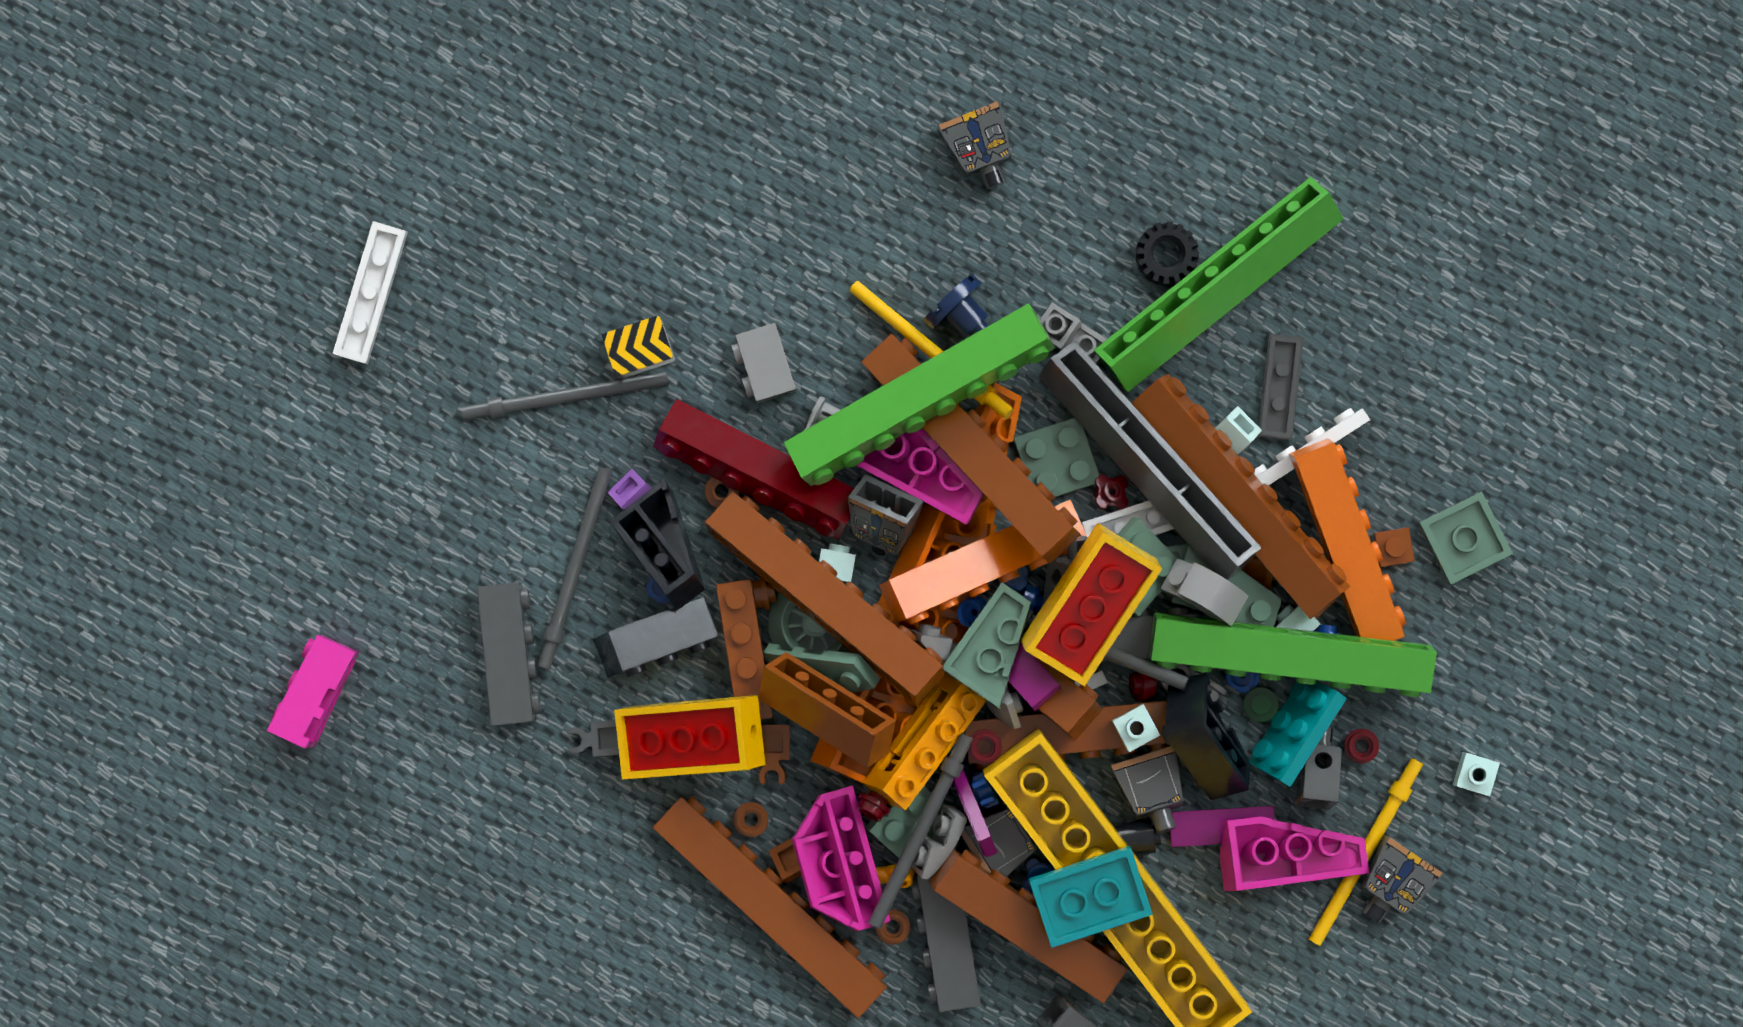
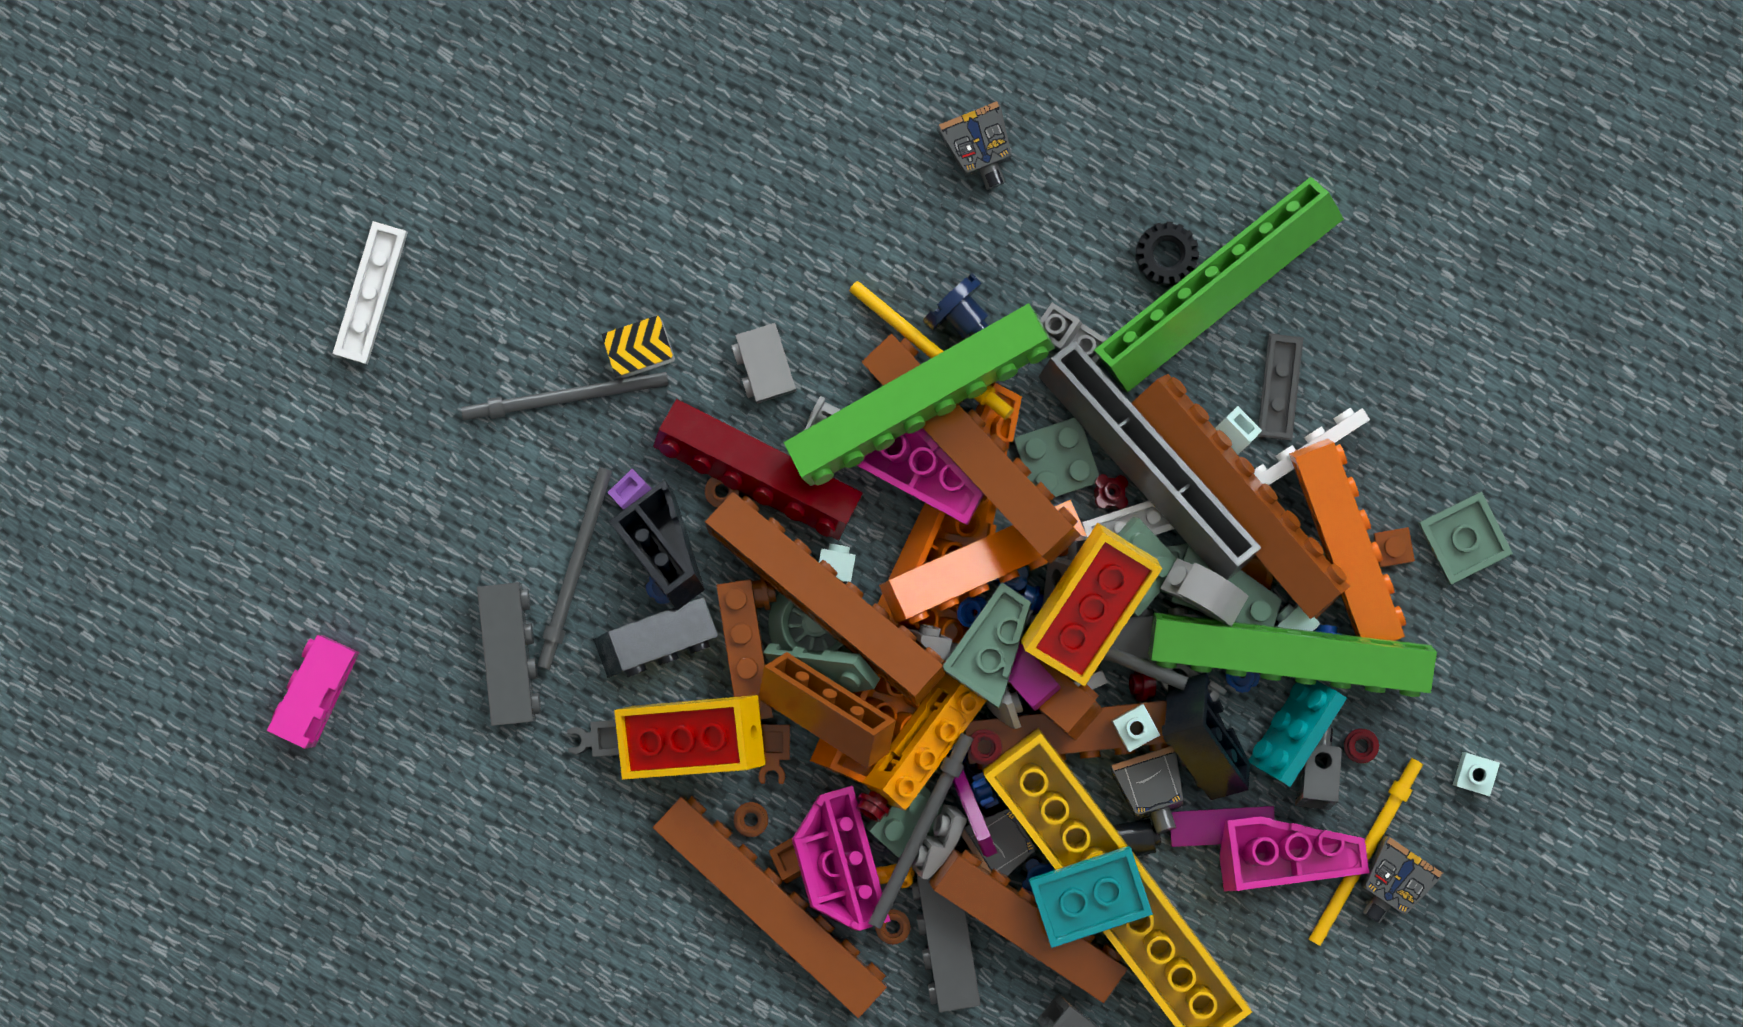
(882, 515): dark grey torso -> none
(1261, 704): dark green plate -> none

